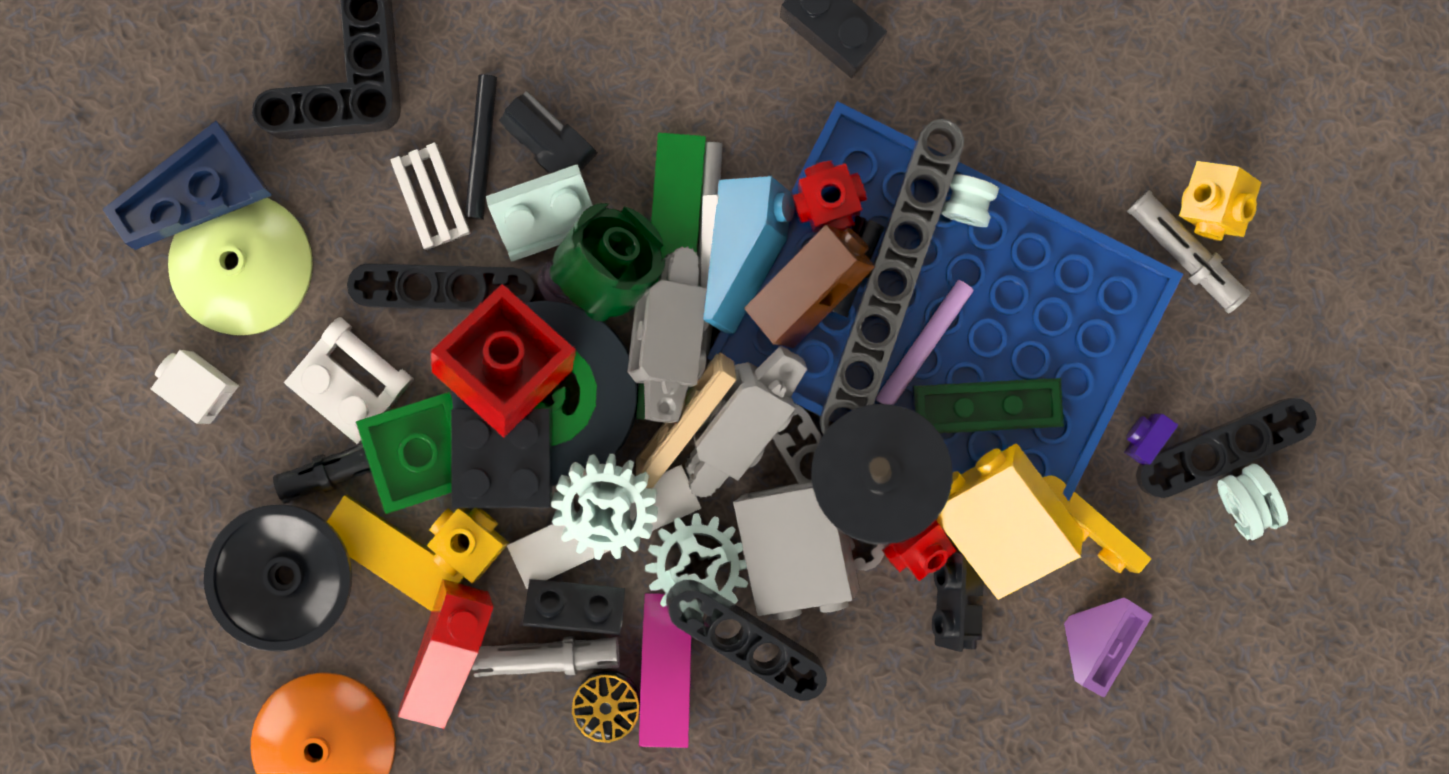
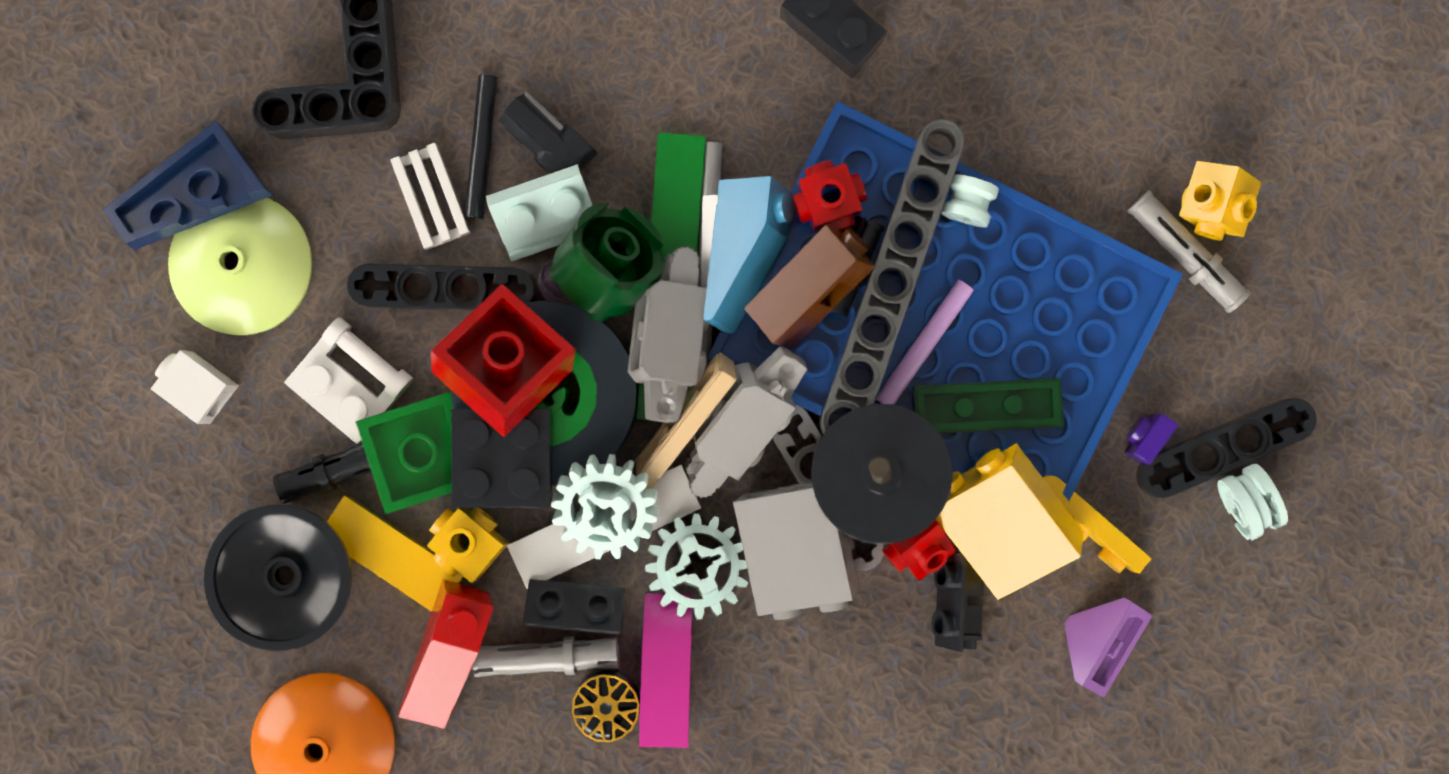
(746, 641): black beam -> none

